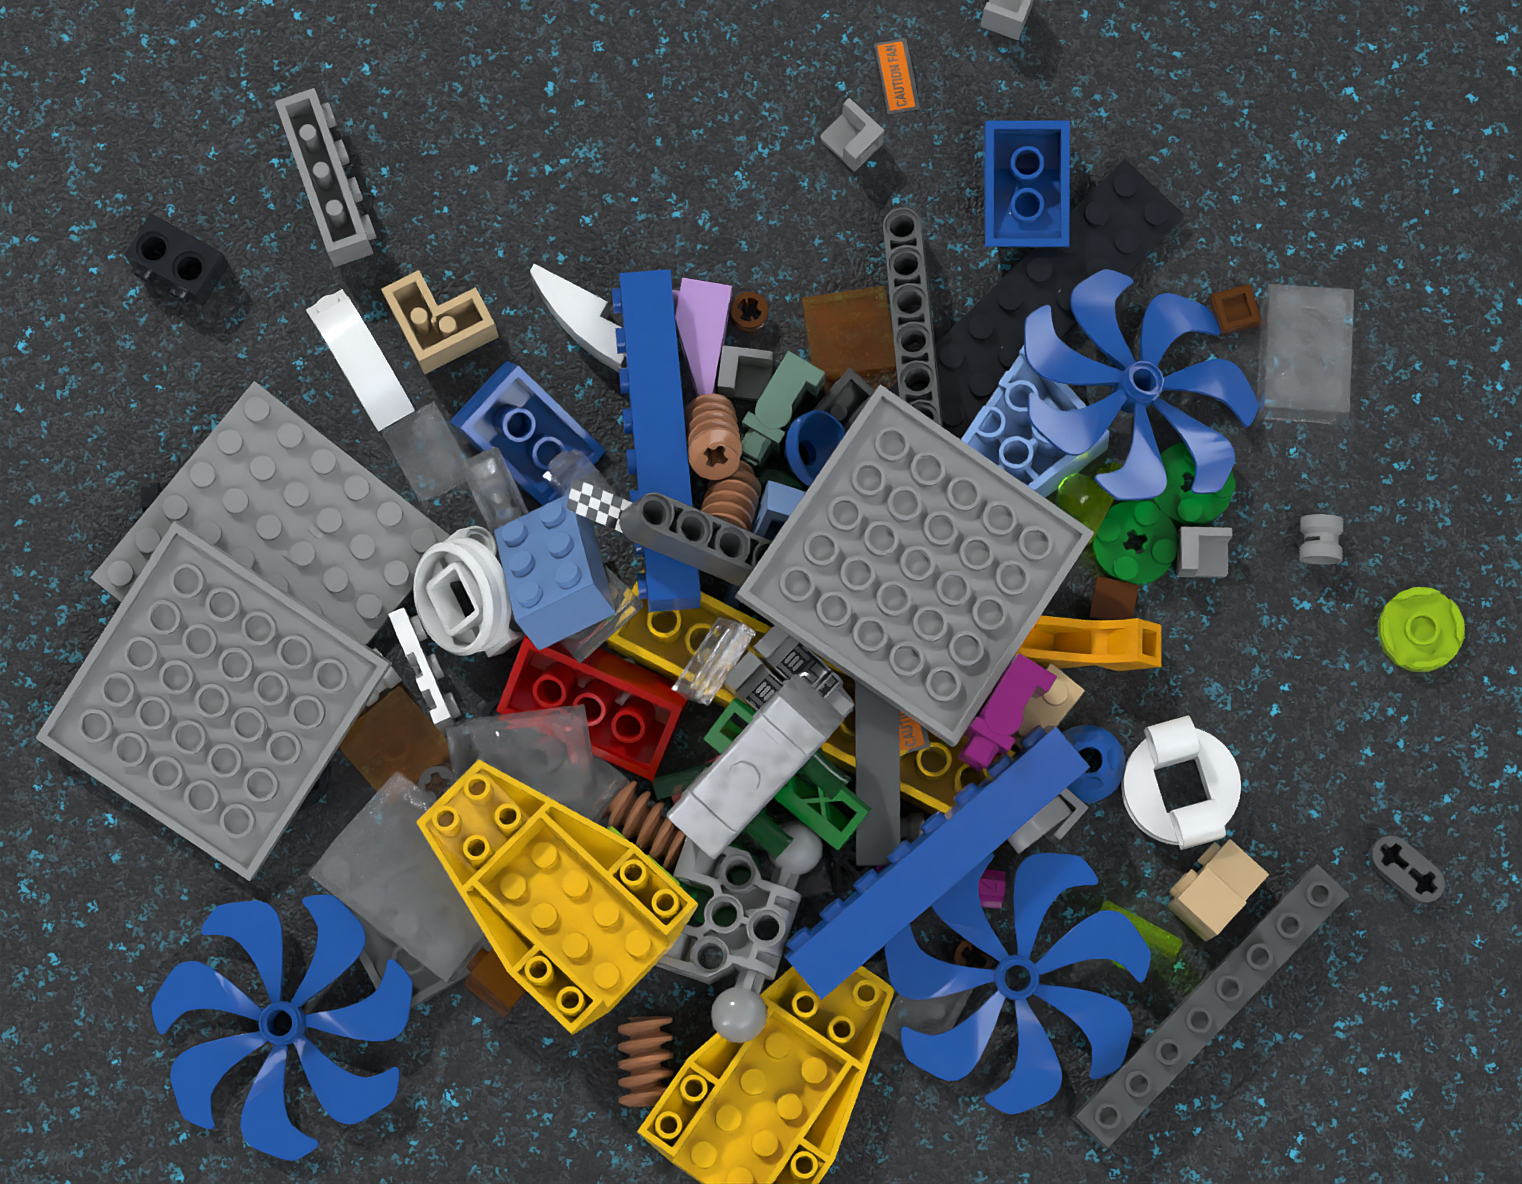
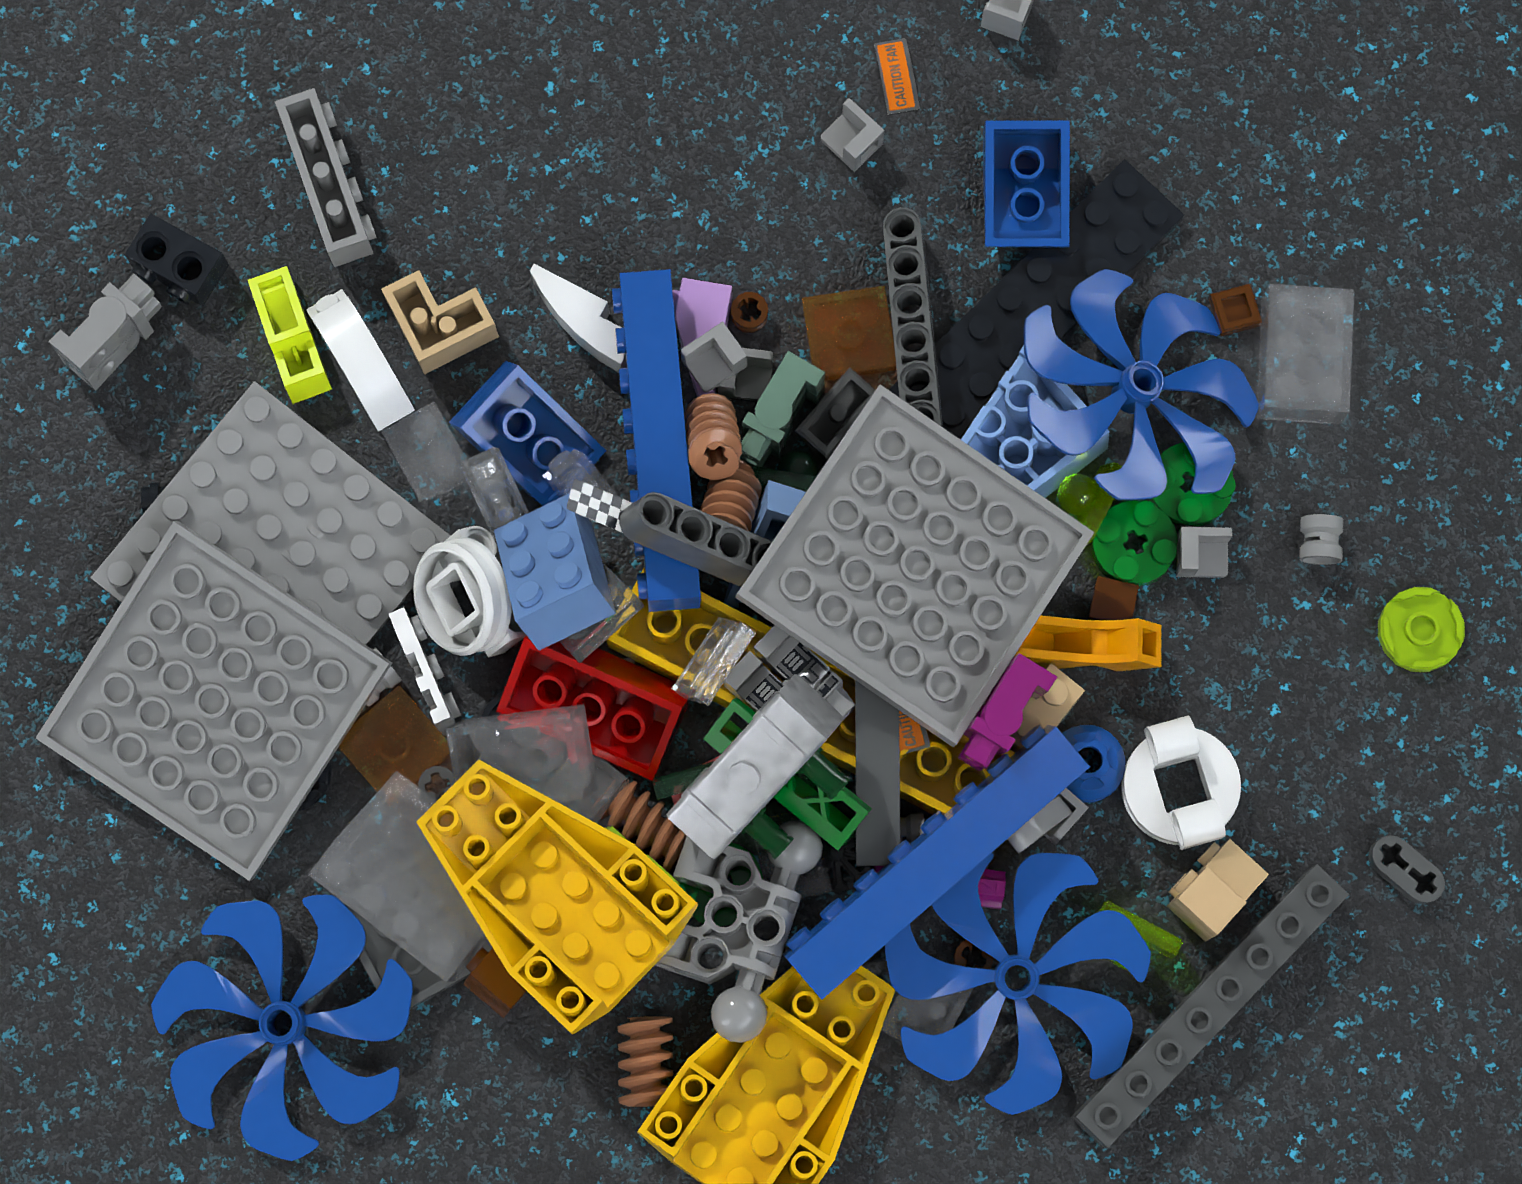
(108, 332): none -> light grey hips
(289, 335): none -> neon yellow slope
(714, 357): none -> light grey panel
(820, 435): blue piece -> none

